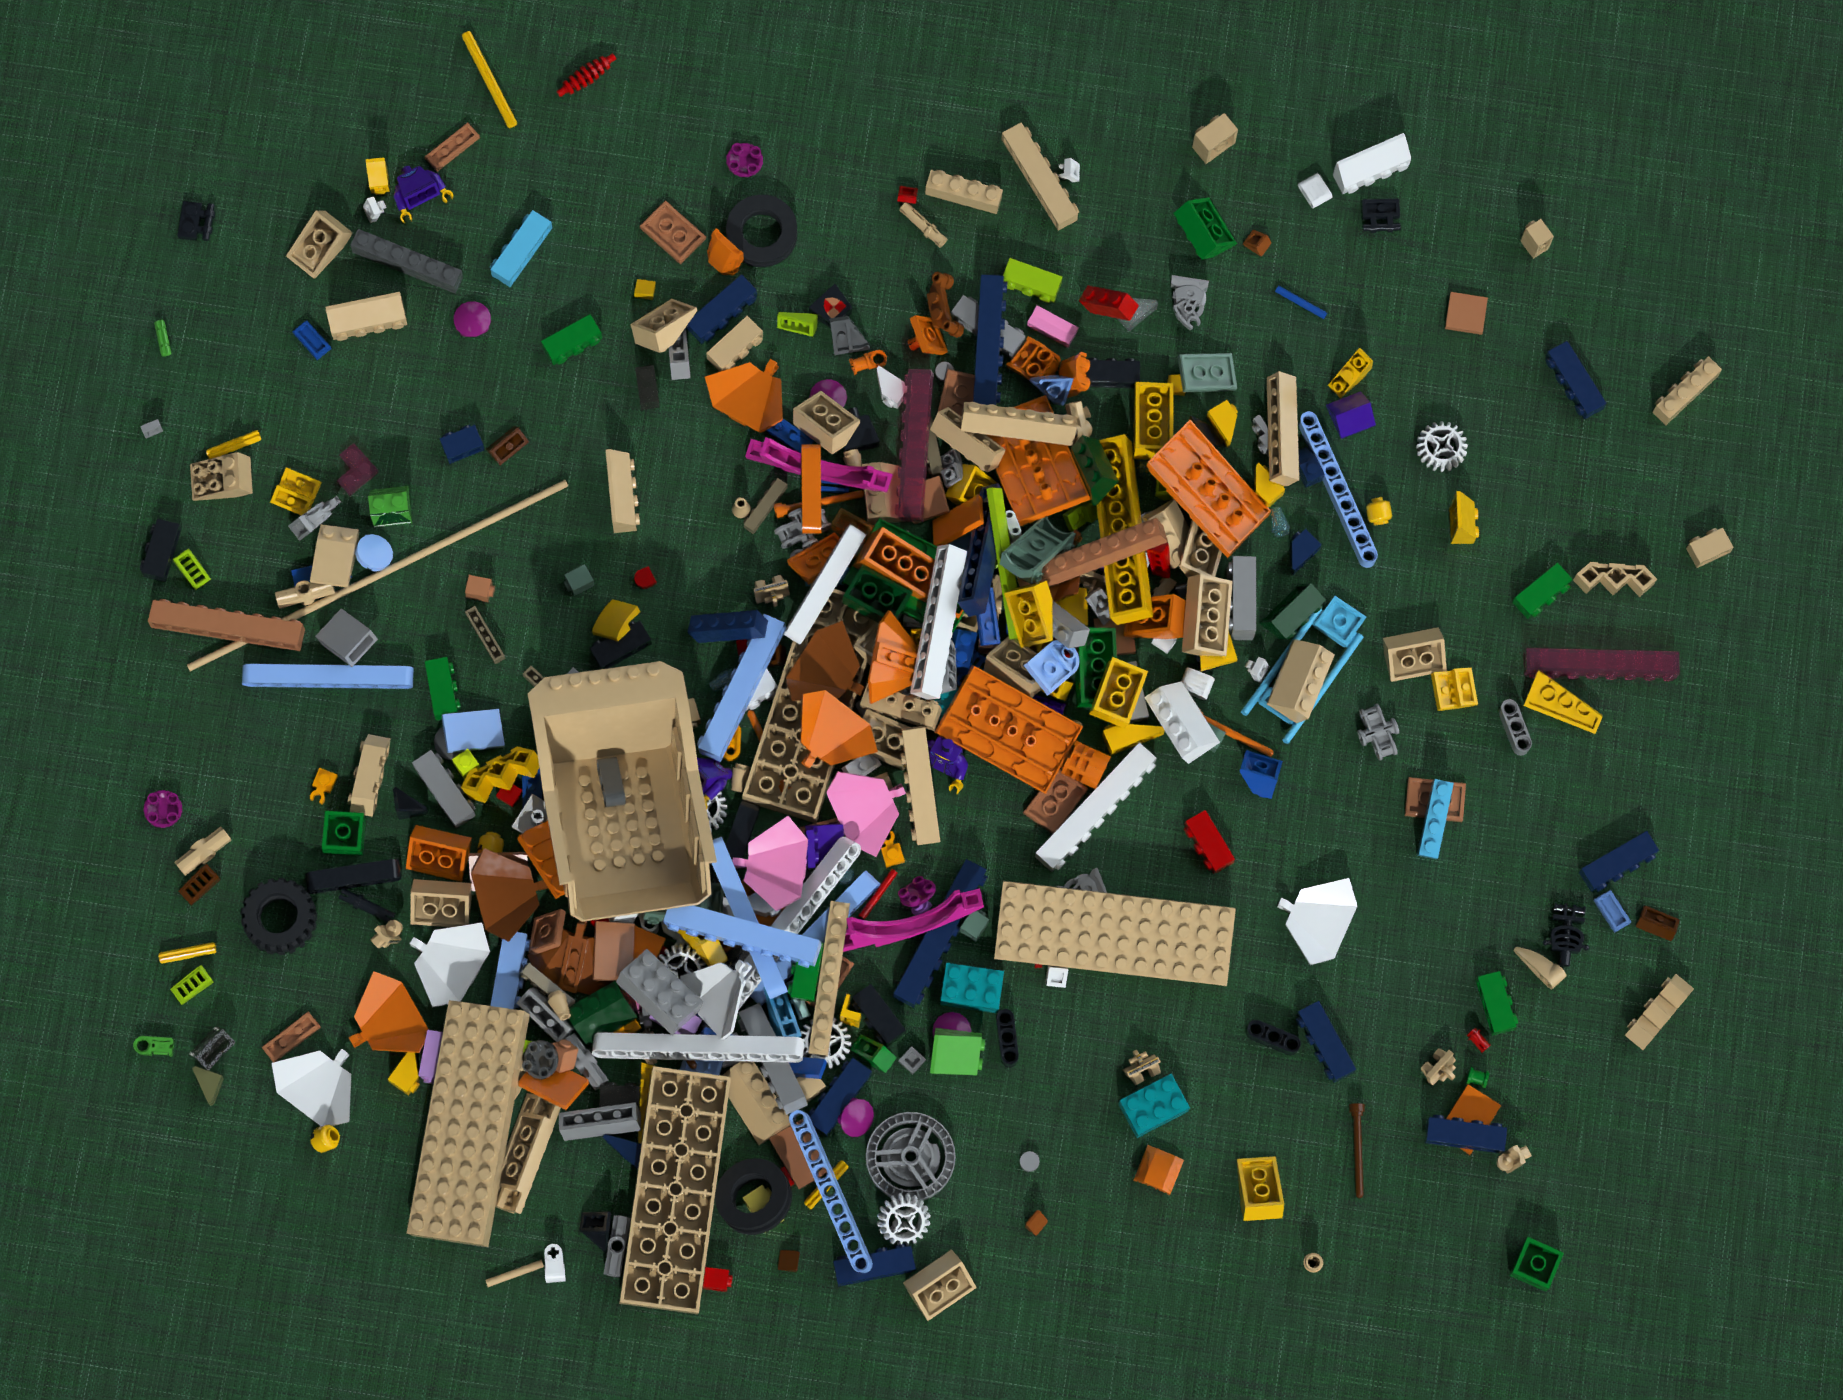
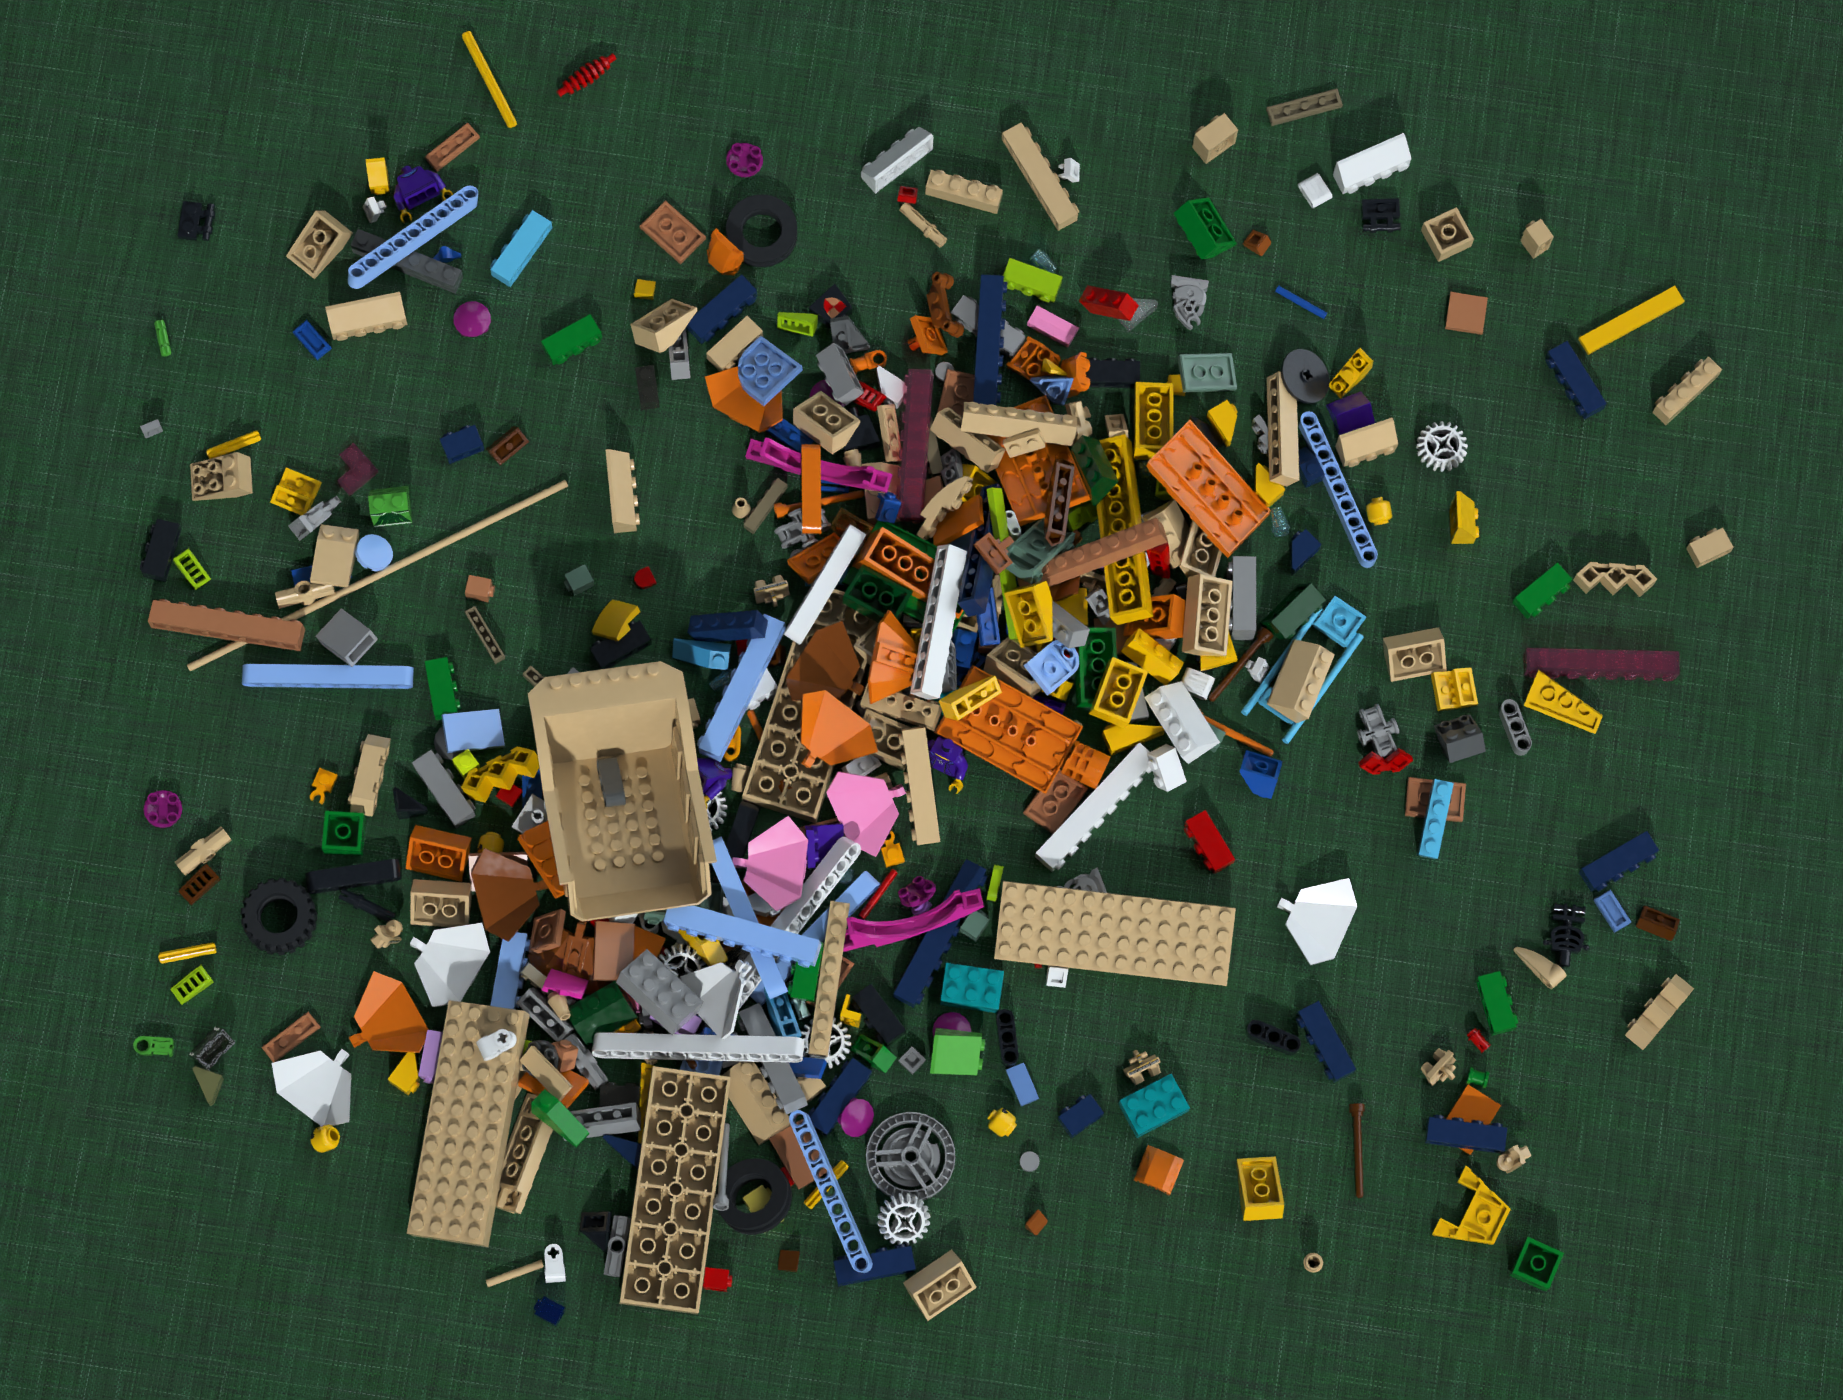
(412, 237): none -> light blue beam
(446, 255): none -> blue piece
(493, 1044): none -> white piece
(546, 1073): none -> tan tile
(549, 1311): none -> clear blue brick
(558, 1118): none -> green slope
(565, 984): none -> dark pink slope
(702, 653): none -> dark azure slope
(721, 1201): none -> light grey piece
(765, 370): none -> medium blue plate
(839, 374): none -> light grey brick
(872, 393): none -> red slope
(888, 507): none -> blue bracket
(889, 432): none -> tan tile
(897, 159): none -> white slope
(947, 498): none -> tan slope
(969, 698): none -> yellow slope
(994, 552): none -> dark orange hinge
(995, 883): none -> lime beam
(1001, 1122): none -> yellow head
(1022, 1084): none -> medium blue tile
(1024, 443): none -> tan plate
(1042, 261): none -> clear light blue cone
(1050, 367): none -> yellow slope
(1058, 501): none -> reddish brown brick
(1080, 1116): none -> dark blue brick
(1116, 425): none -> tan plate
(1152, 656): none -> yellow brick
(1166, 767): none -> white brick
(1263, 636): none -> reddish brown piece
(1304, 107): none -> dark tan tile
(1307, 363): none -> black piece
(1367, 443): none -> tan slope
(1376, 764): none -> red tile
(1447, 234): none -> tan brick
(1460, 738): none -> dark grey slope
(1483, 1217): none -> yellow wing
(1631, 320): none -> yellow tile

